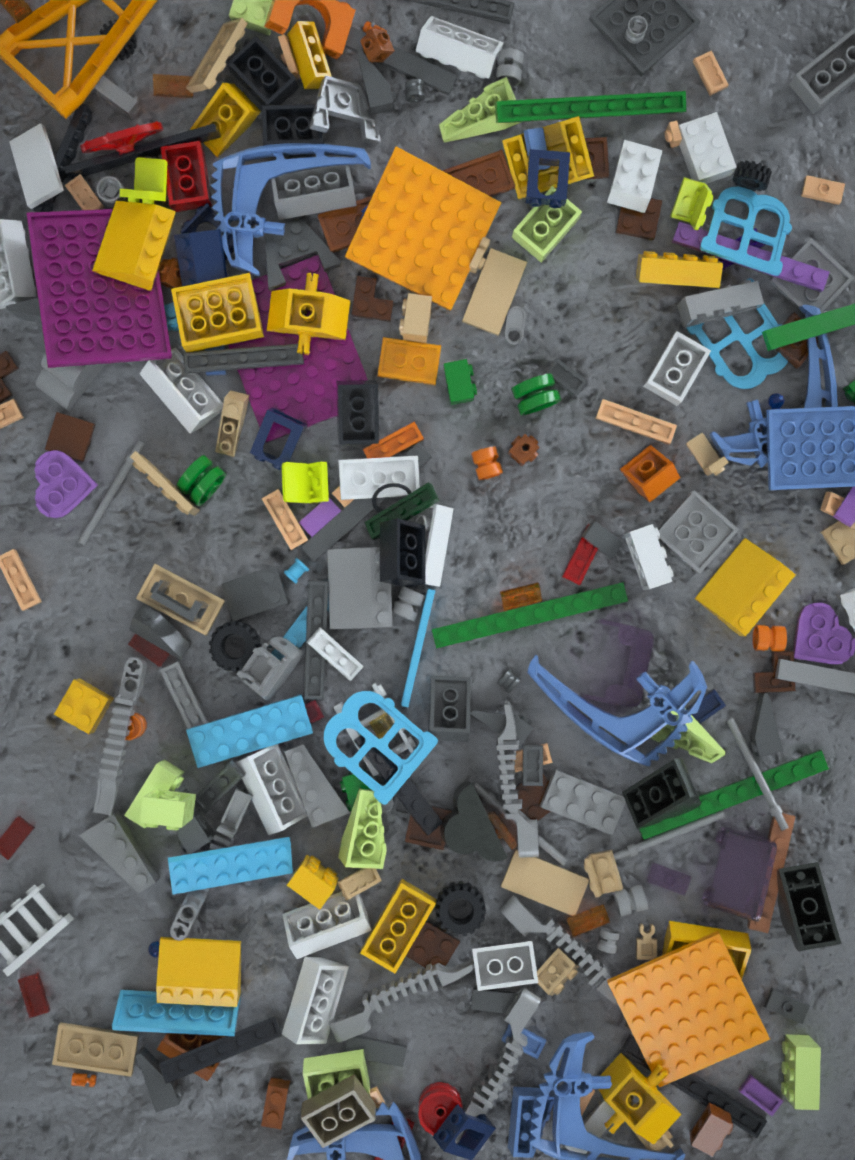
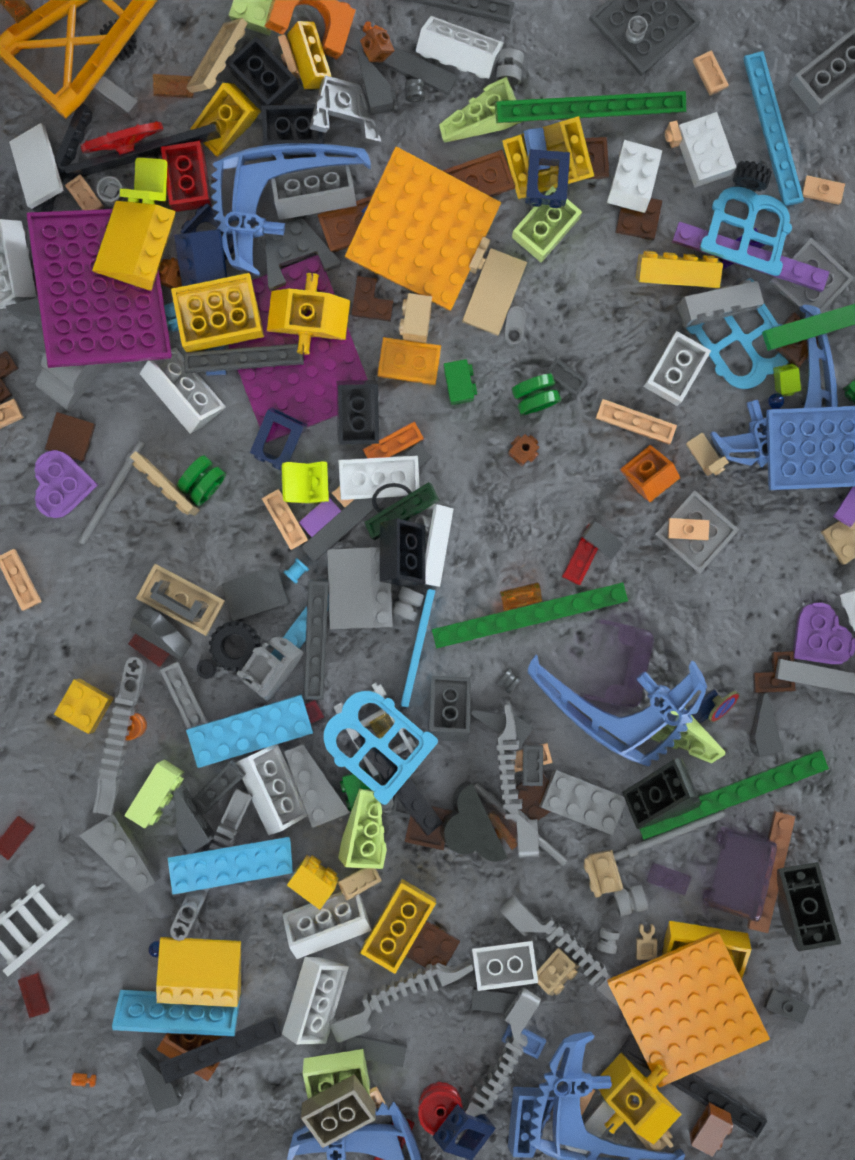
(95, 1049): tan plate -> none
(167, 809): yellowish green brick -> none
(206, 668): none -> black plate
(231, 422): tan slope -> none
(275, 1103): dark orange brick -> none
(335, 654): white tile -> none
(466, 924): black tyre -> none
(487, 463): orange wheel -> none
(545, 883): tan tile -> none
(588, 920): clear orange plate -> none
(648, 557): white brick -> none
(688, 529): none -> light nougat plate
(692, 202): neon yellow bracket -> none
(723, 705): none -> piece
(744, 587): yellow slope -> none
(761, 1095): medium lavender tile -> none
(772, 638): orange wheel -> none
(773, 129): none -> medium azure tile
(775, 809): light grey bar -> none
(787, 379): none -> lime brick
(801, 1072): yellowish green brick -> none
(831, 503): light nougat plate -> none

